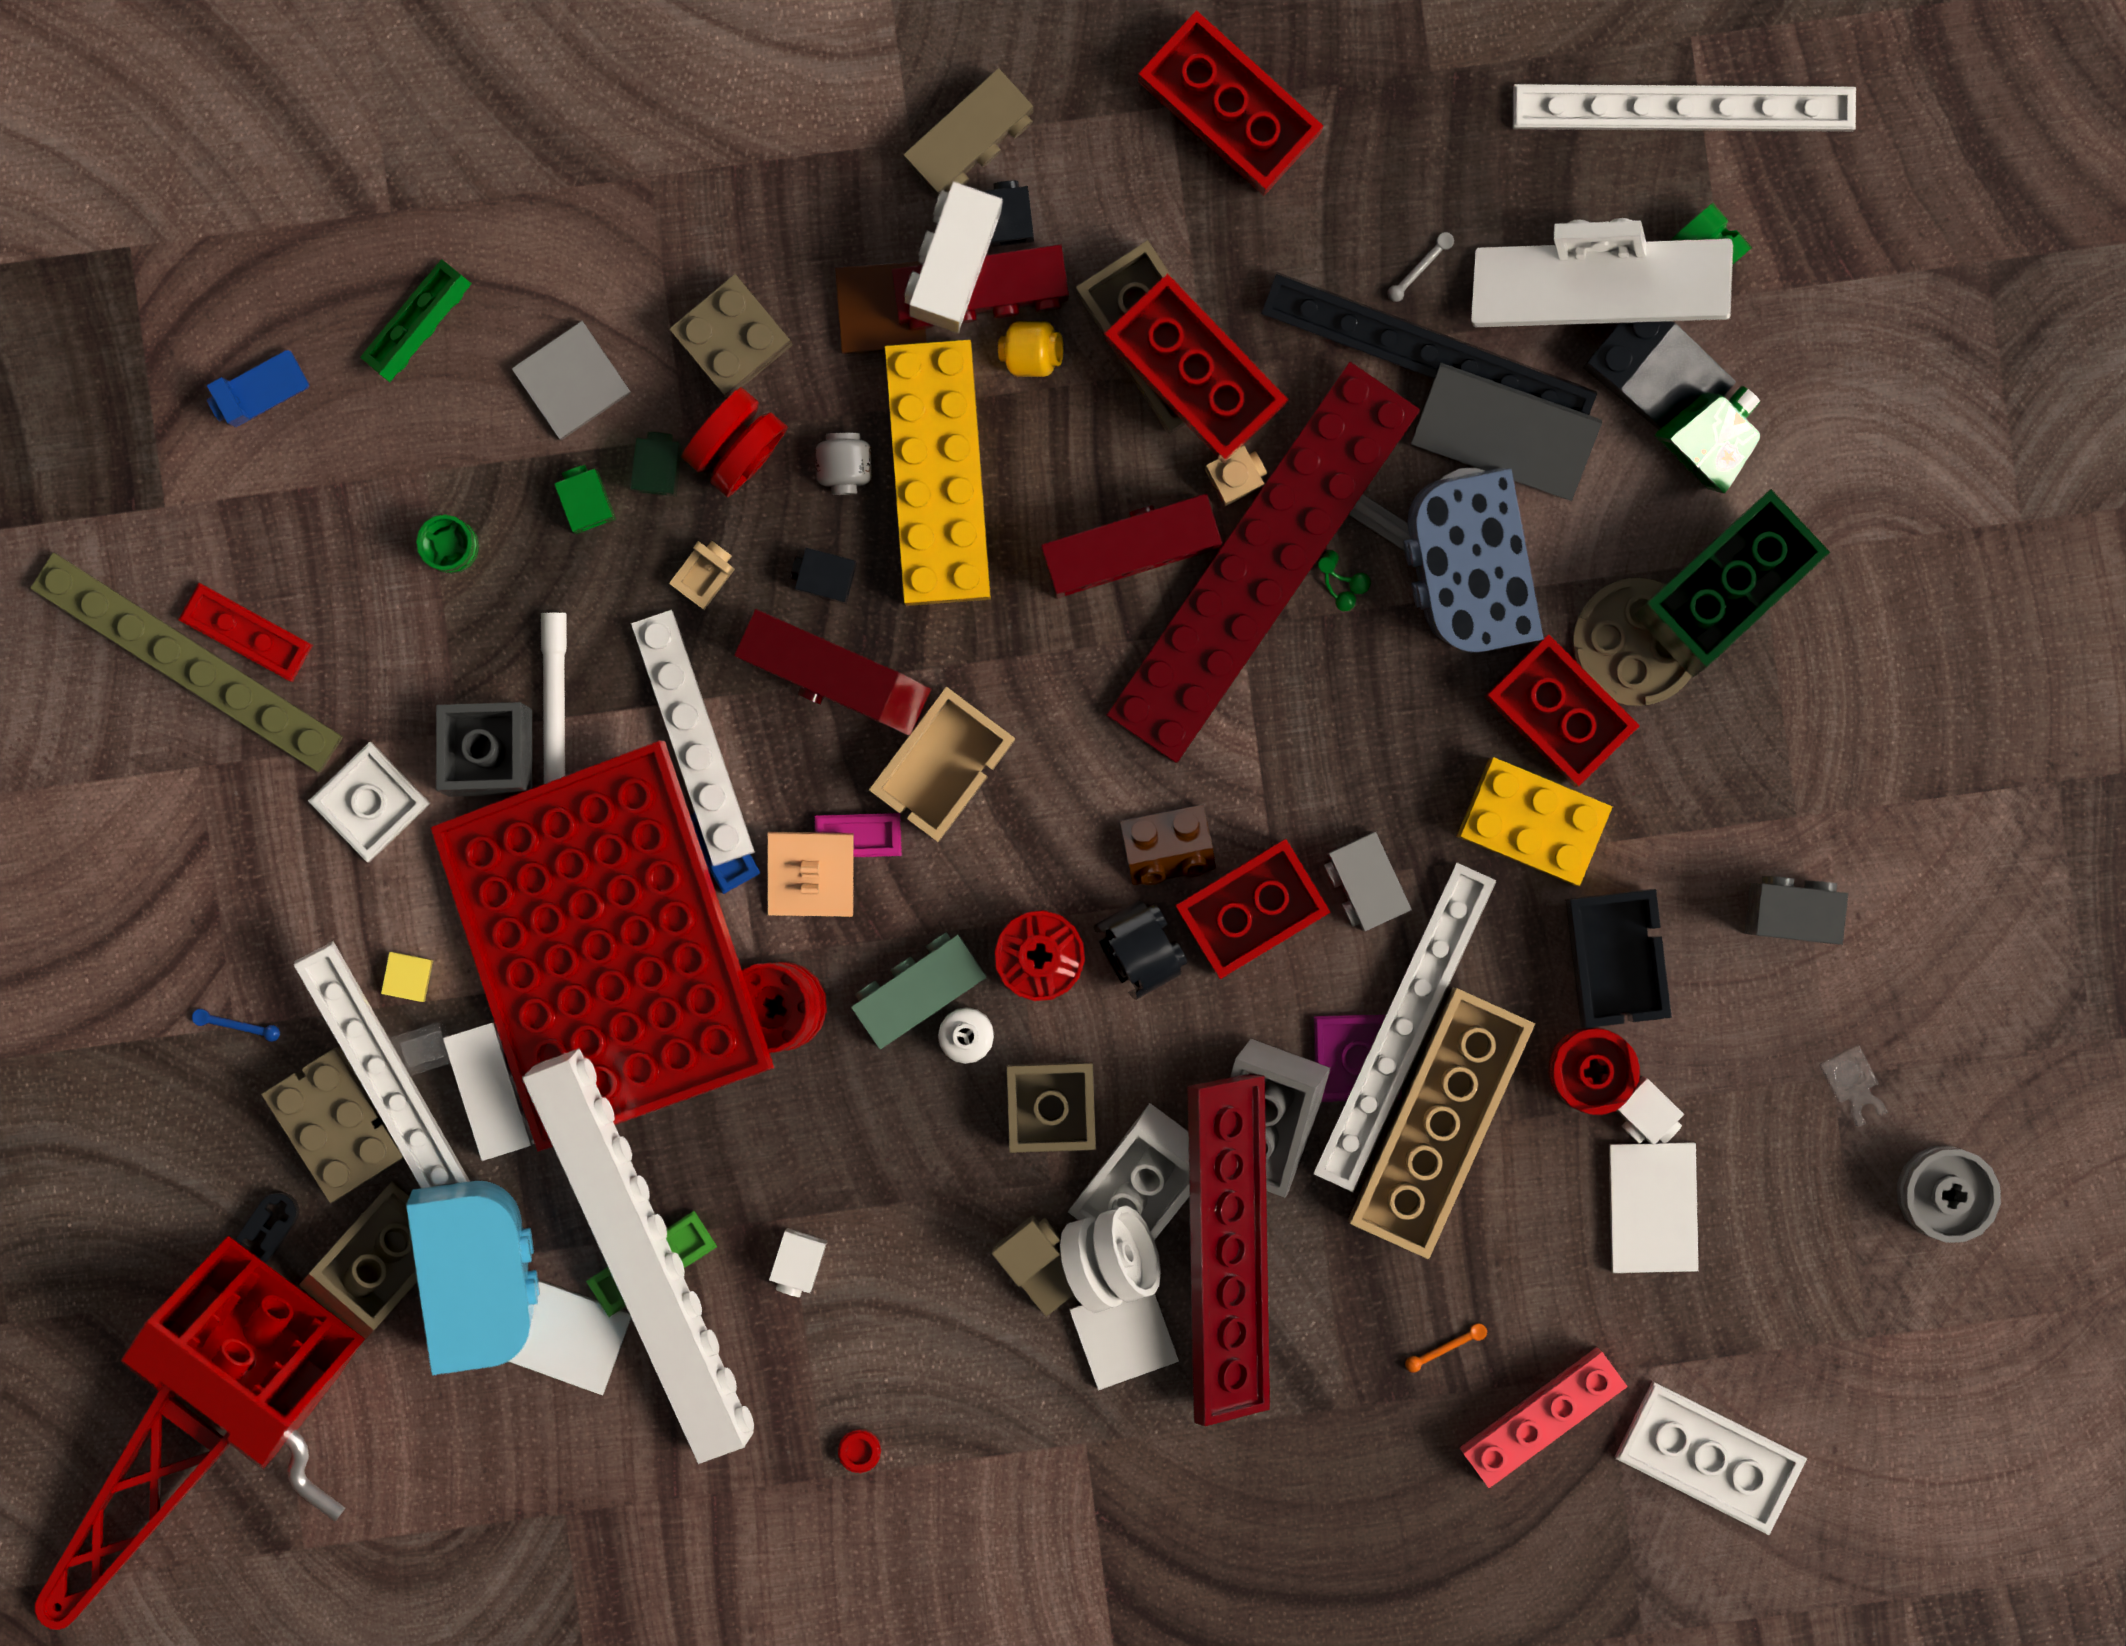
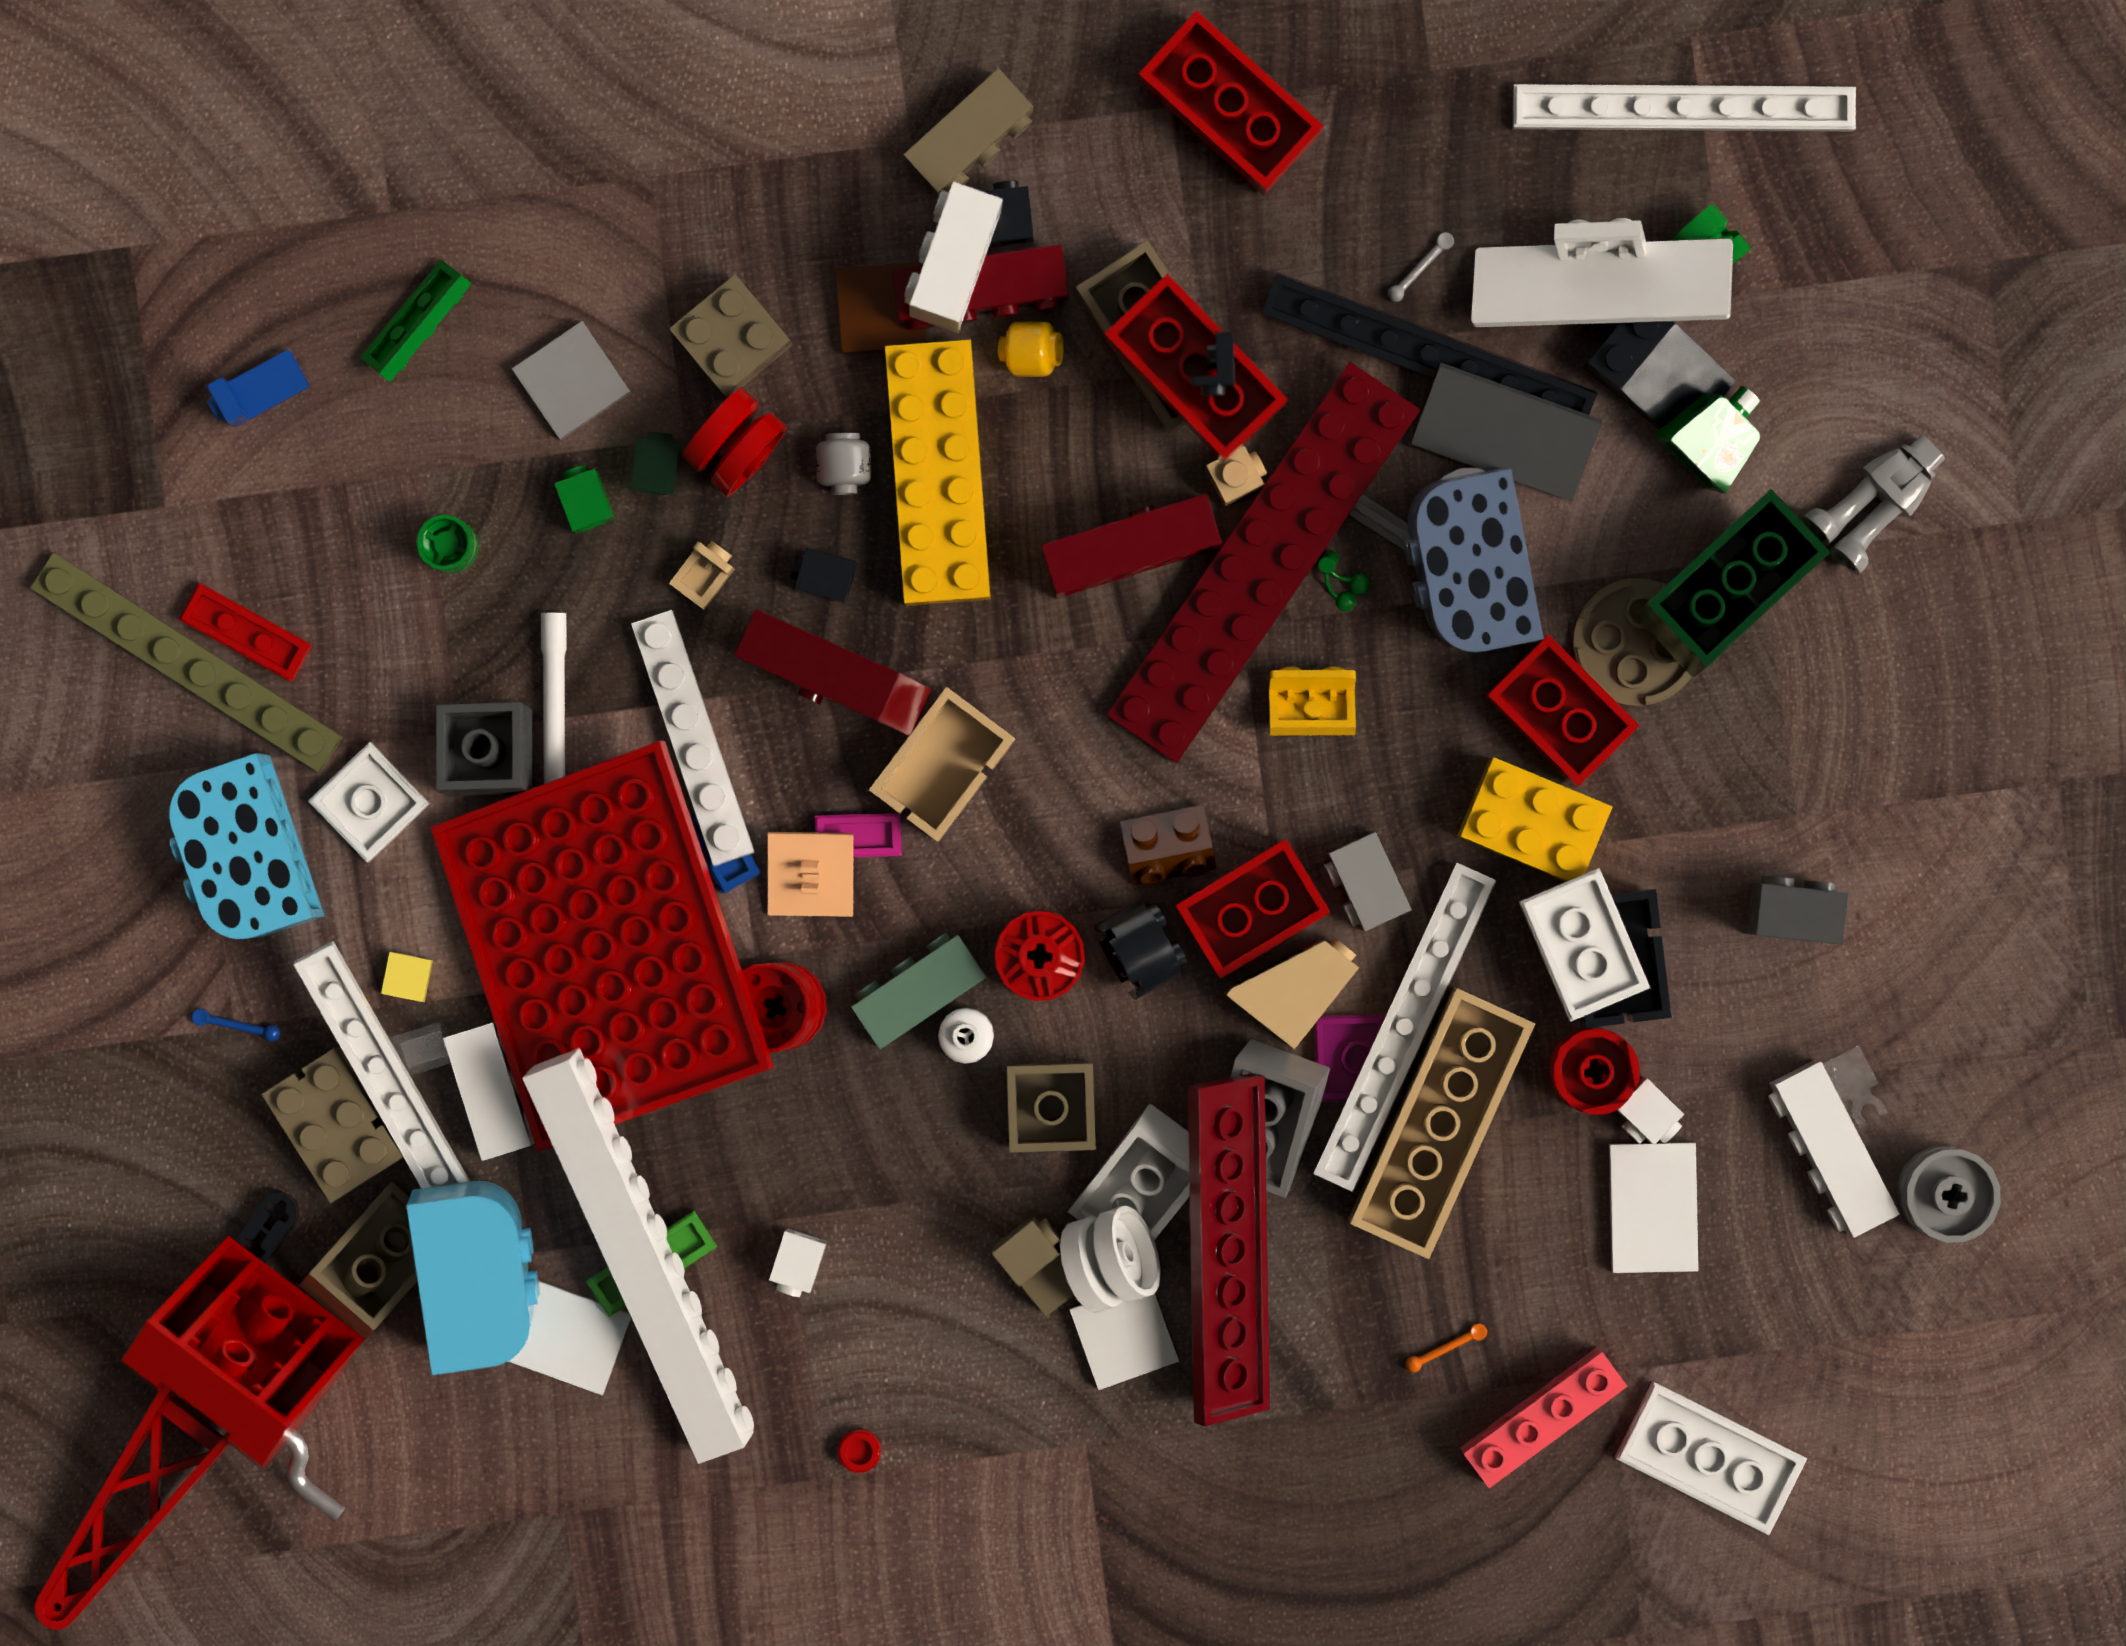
(242, 850): none -> medium azure brick
(1219, 357): none -> black bracket
(1296, 989): none -> tan slope
(1312, 702): none -> yellow bracket
(1584, 944): none -> white tile
(1833, 1148): none -> white brick
(1898, 480): none -> light grey piece

